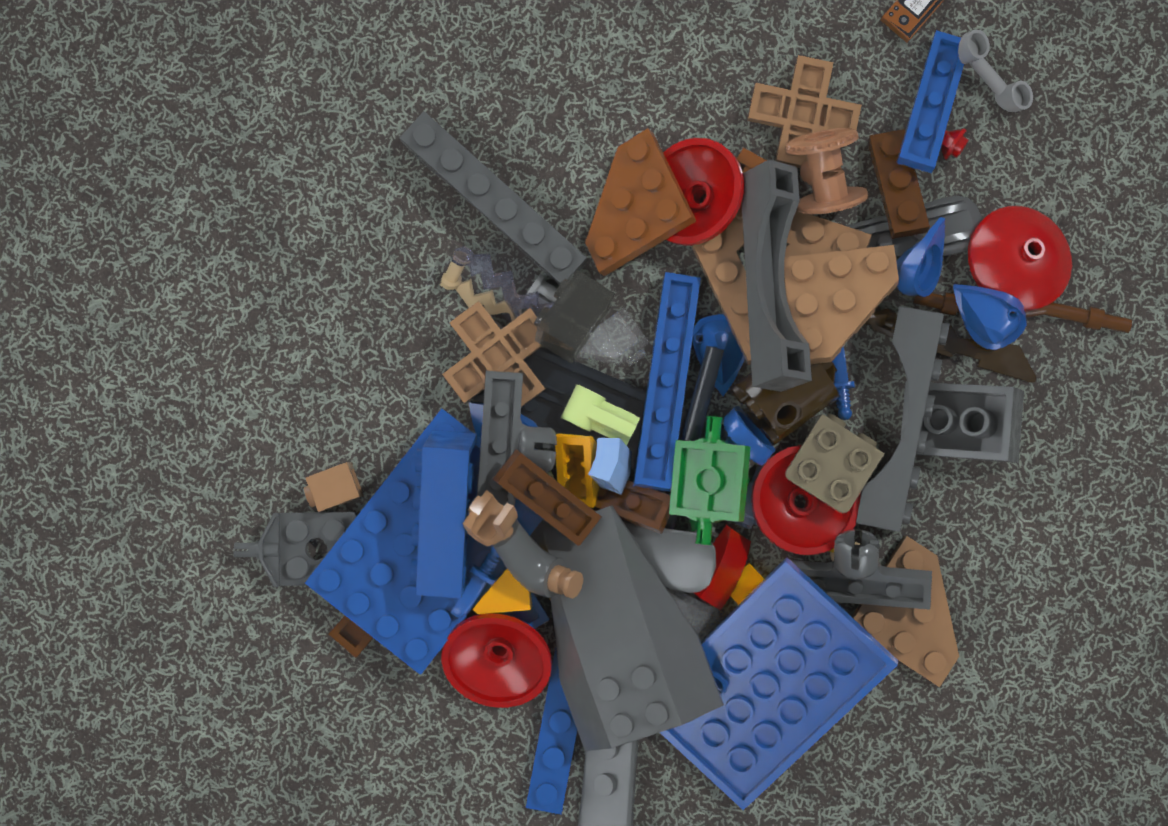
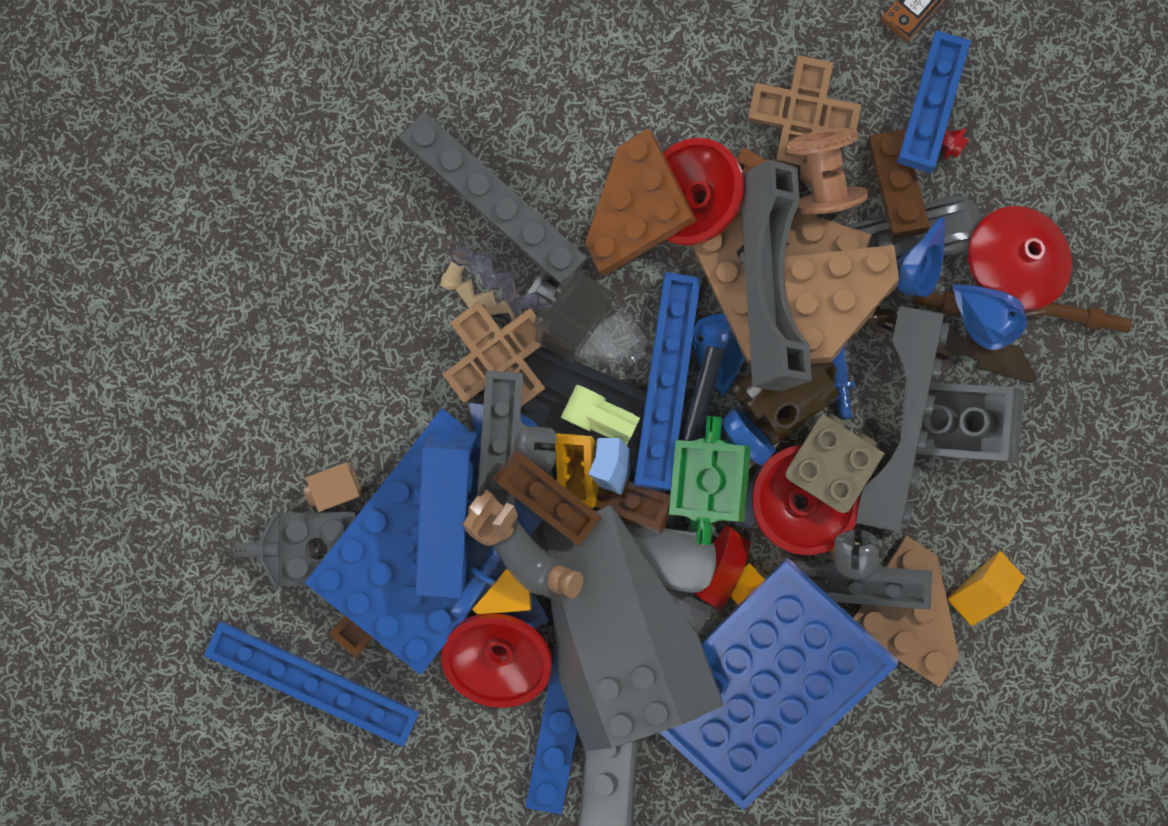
(311, 683): none -> blue plate
(987, 589): none -> light orange slope
(1011, 97): light grey bar -> none

